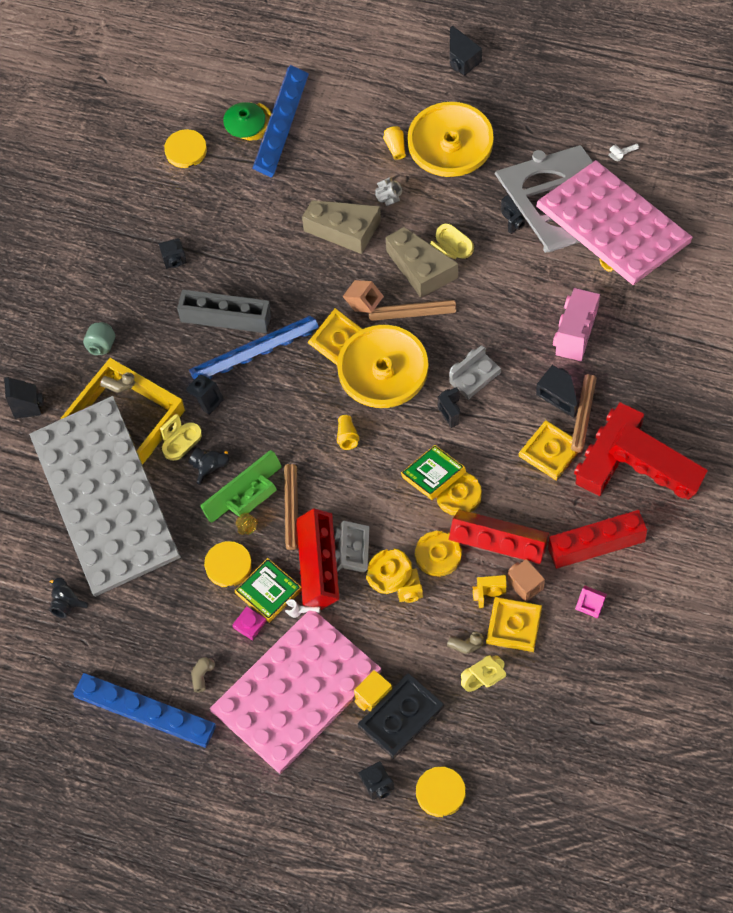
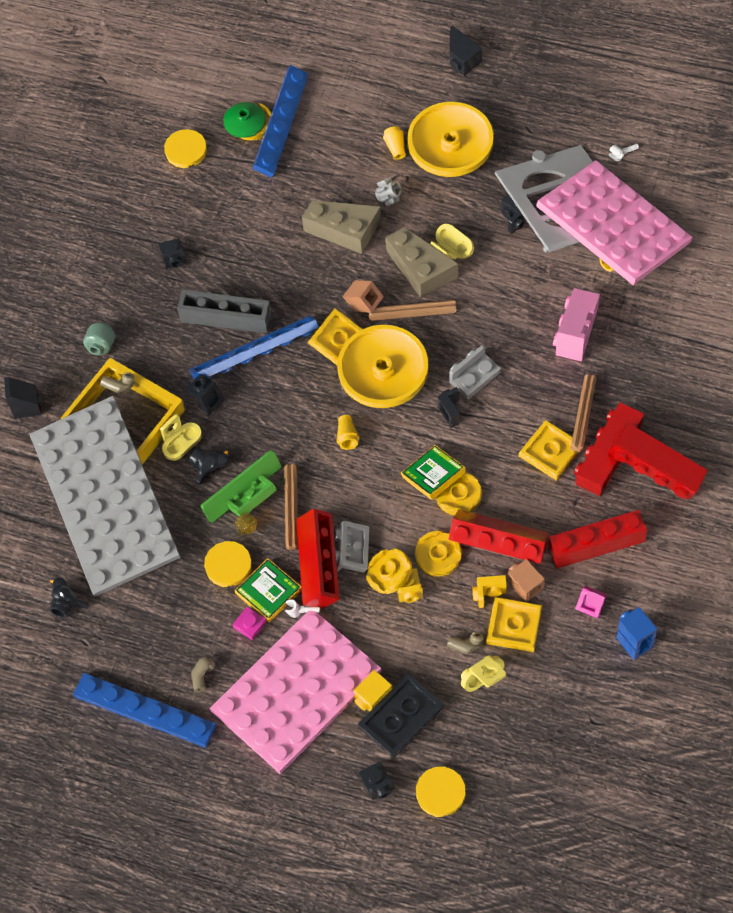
(558, 389): black slope -> none
(636, 632): none -> blue piece

